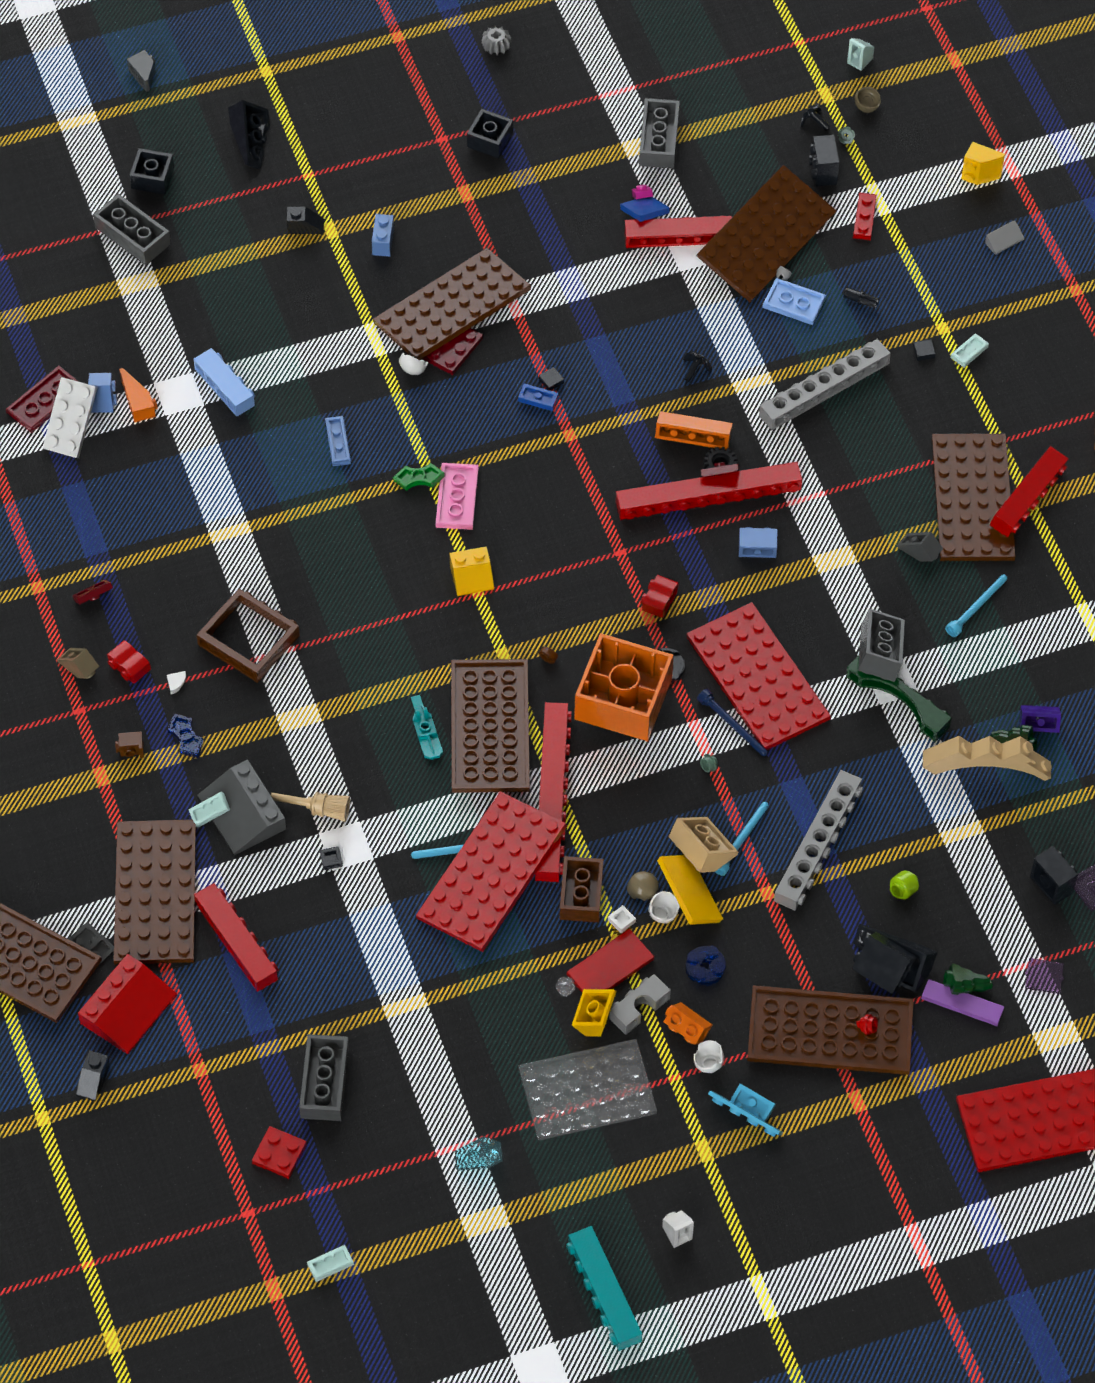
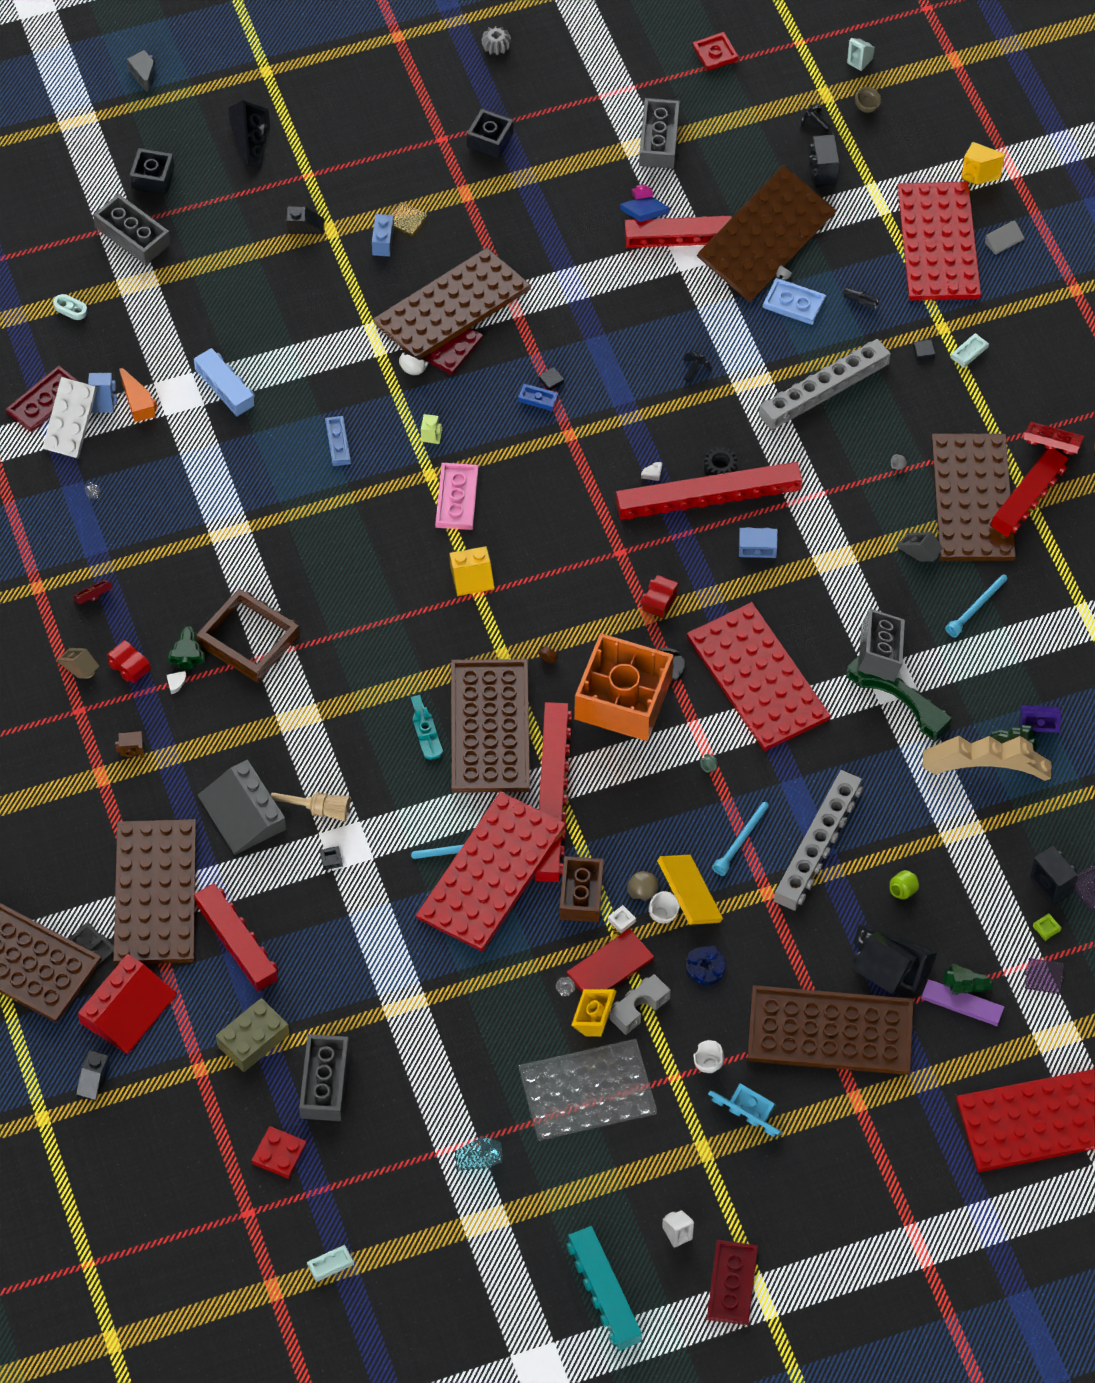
(71, 307): none -> light aqua plate
(92, 491): none -> clear plate
(182, 729): clear blue tile -> none
(186, 651): none -> dark green rock
(209, 809): light aqua plate -> none
(252, 1035): none -> olive brick
(408, 218): none -> clear yellow piece
(411, 477): green tile -> none
(431, 429): none -> yellowish green brick
(652, 472): none -> white tile
(687, 1023): orange brick -> none
(693, 430): orange brick -> none
(702, 843): tan slope -> none
(706, 698): dark blue piece -> none
(715, 51): none -> red plate
(720, 468): plate -> none
(732, 1282): none -> dark red tile
(846, 130): sand green plate -> none
(864, 216): red plate -> none
(867, 1024): red plate -> none
(898, 462): none -> light grey hinge
(938, 241): none -> red plate
(1047, 926): none -> lime tile
(1053, 438): none -> red plate

